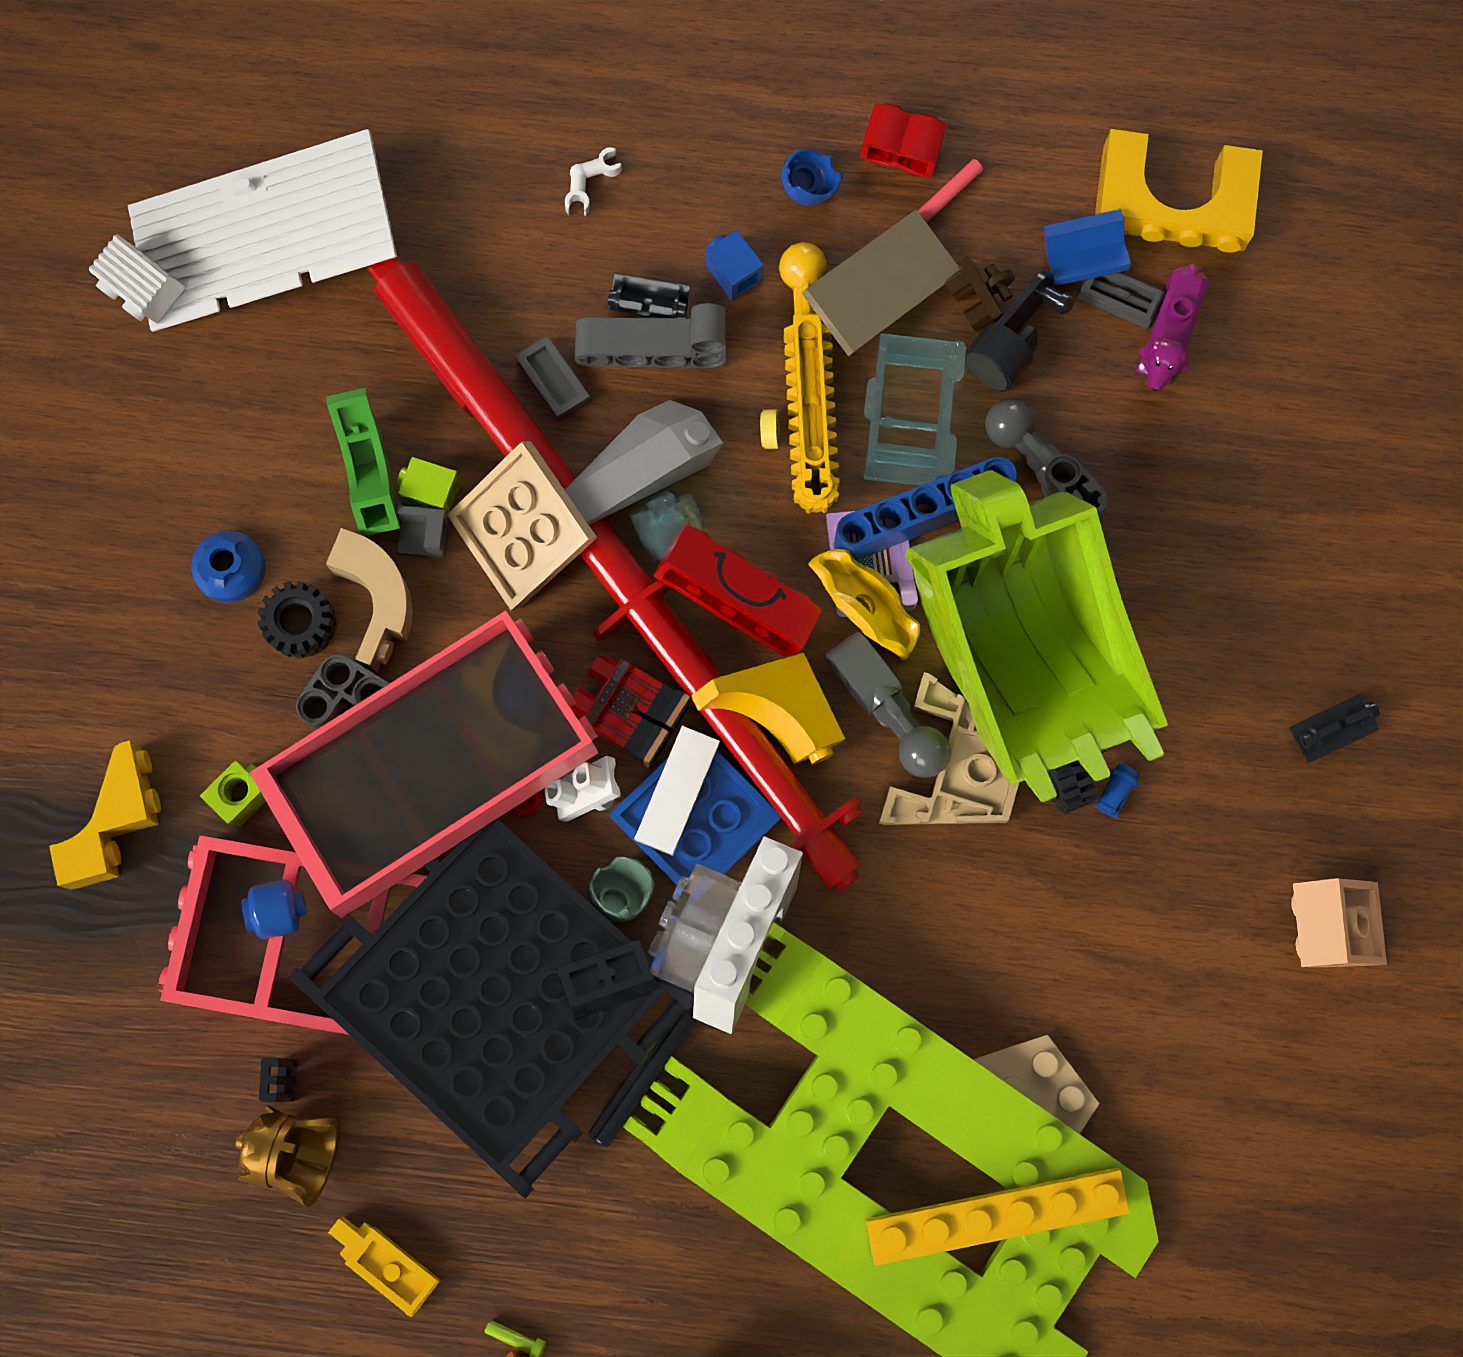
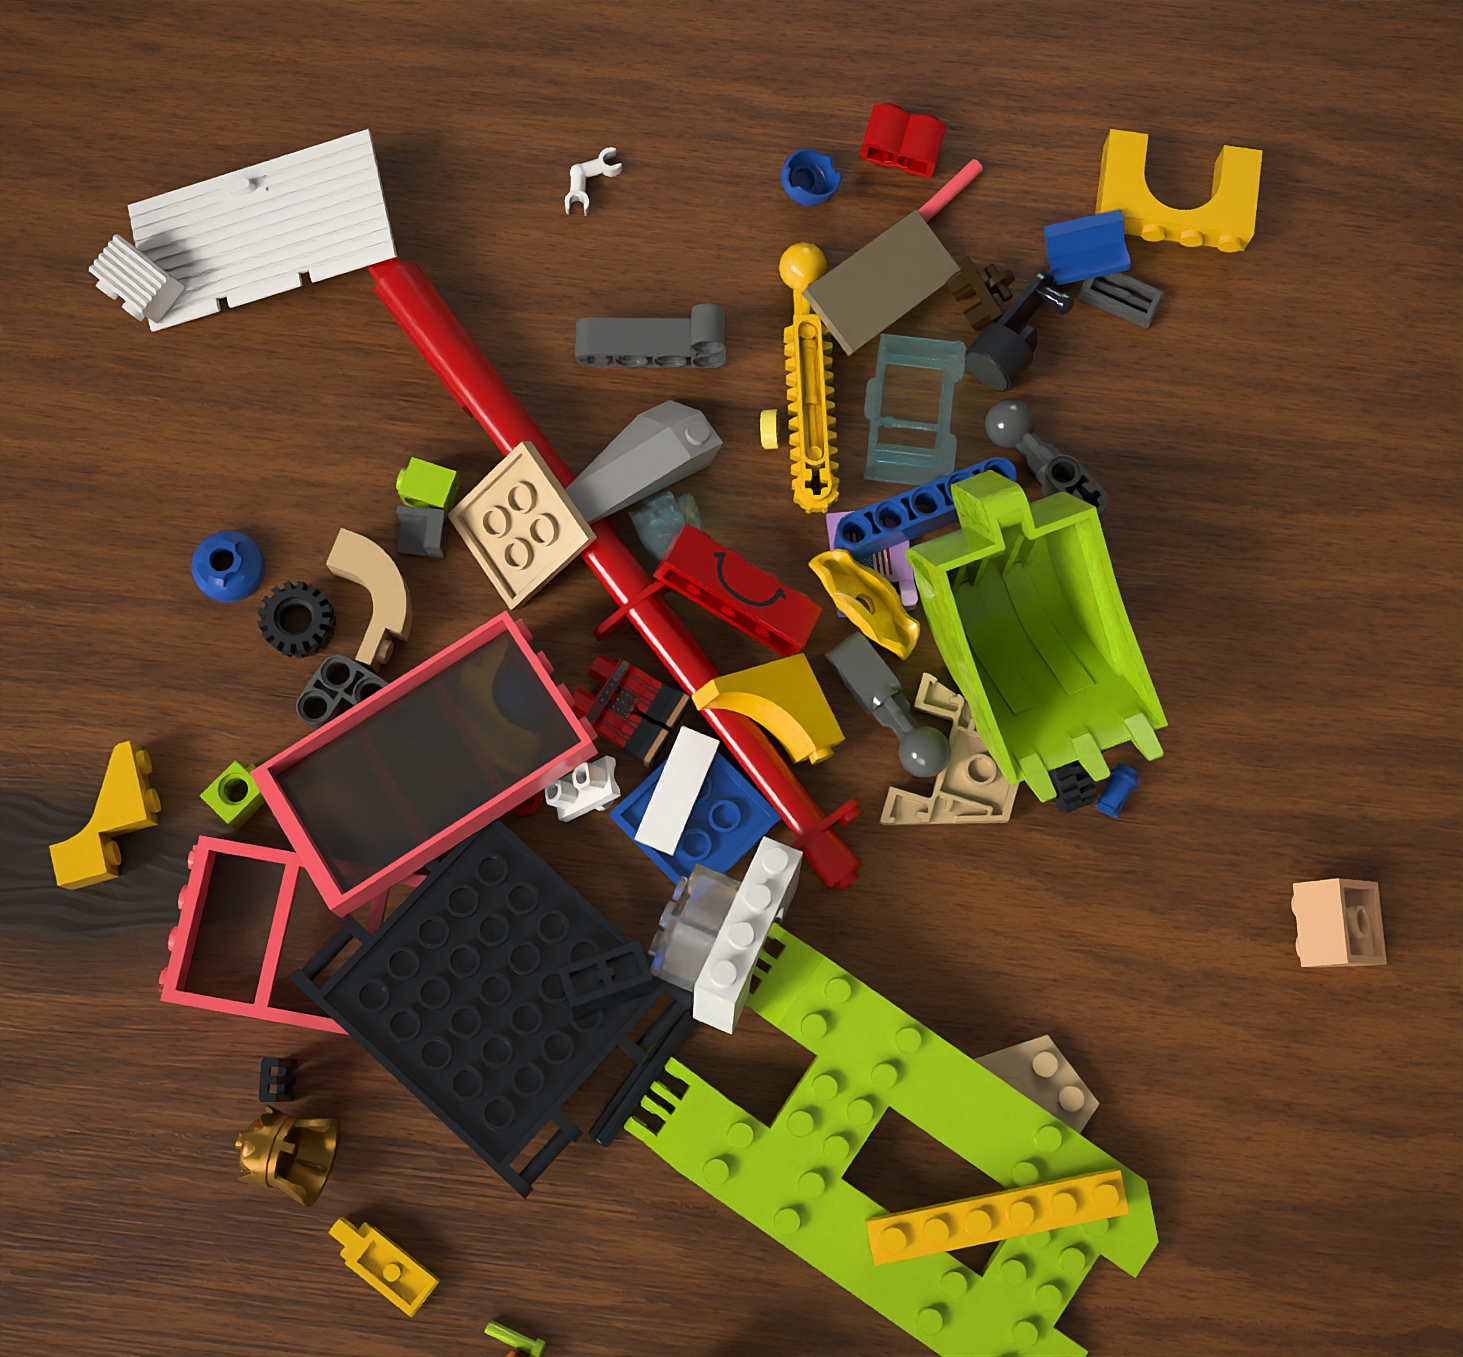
(273, 909): blue head -> none
(365, 462): bright green arch -> none
(552, 378): dark grey tile -> none
(621, 889): sand green hair -> none
(648, 296): black hinge -> none
(733, 264): blue brick -> none
(1170, 334): magenta animal -> none
(1335, 727): black hinge -> none

